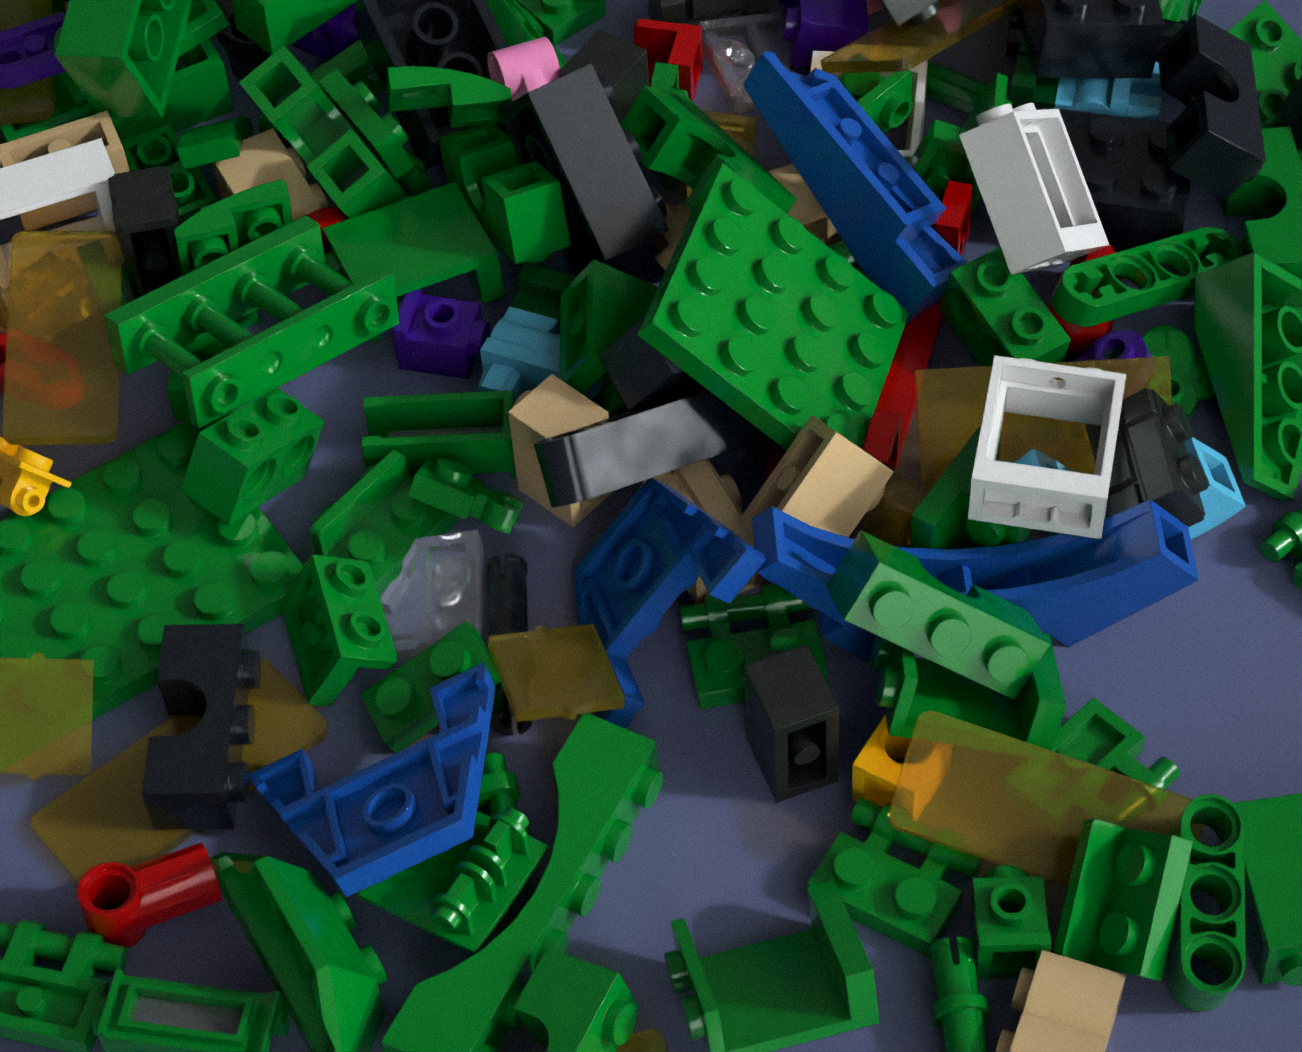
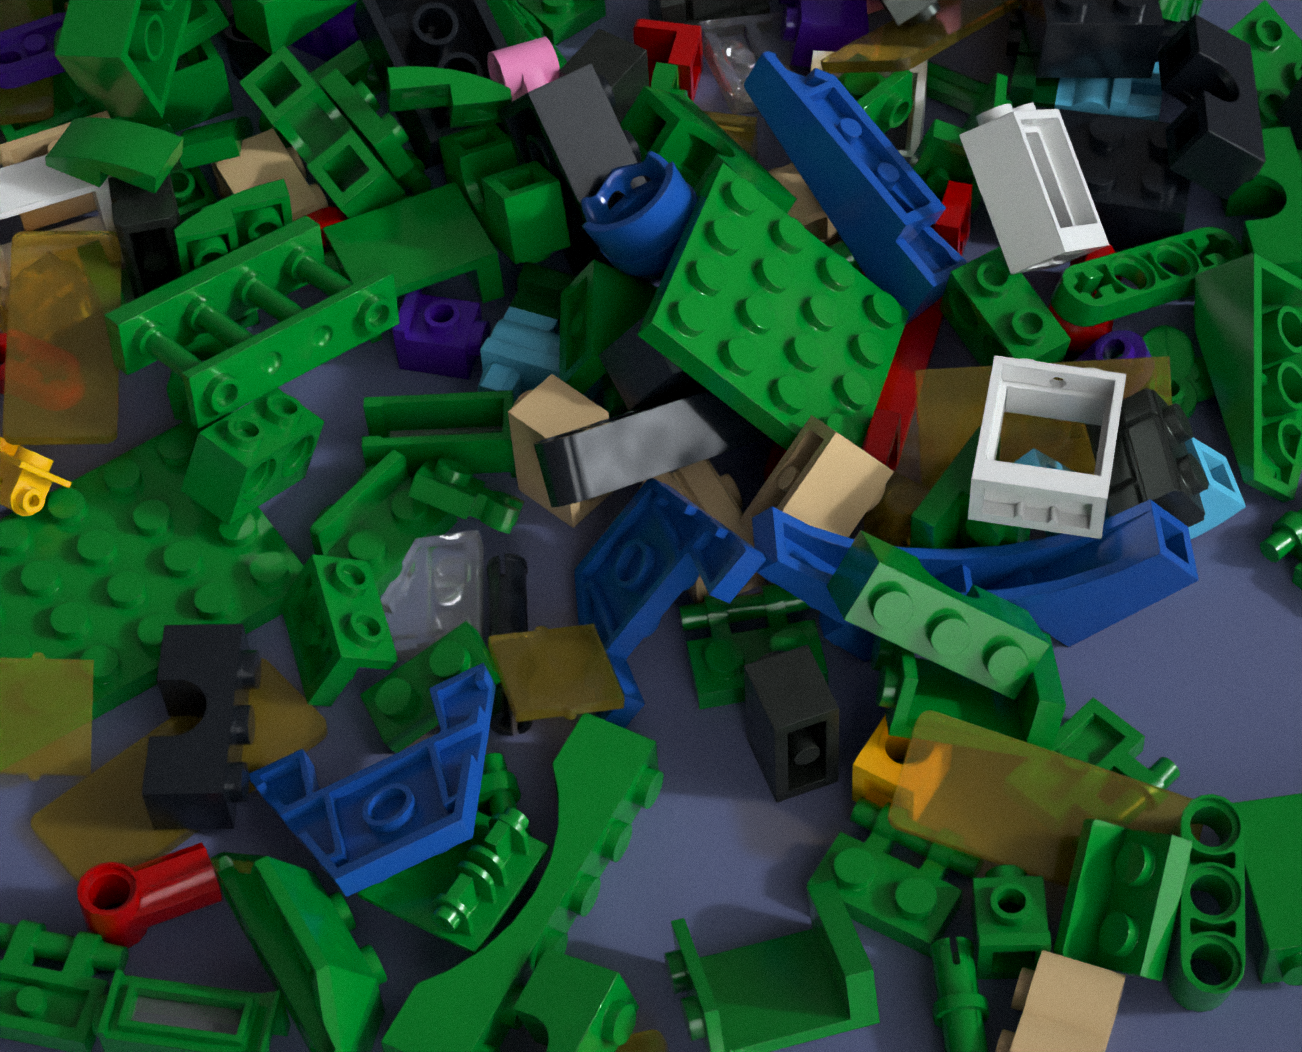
(118, 148): none -> green slope
(646, 222): none -> blue helmet

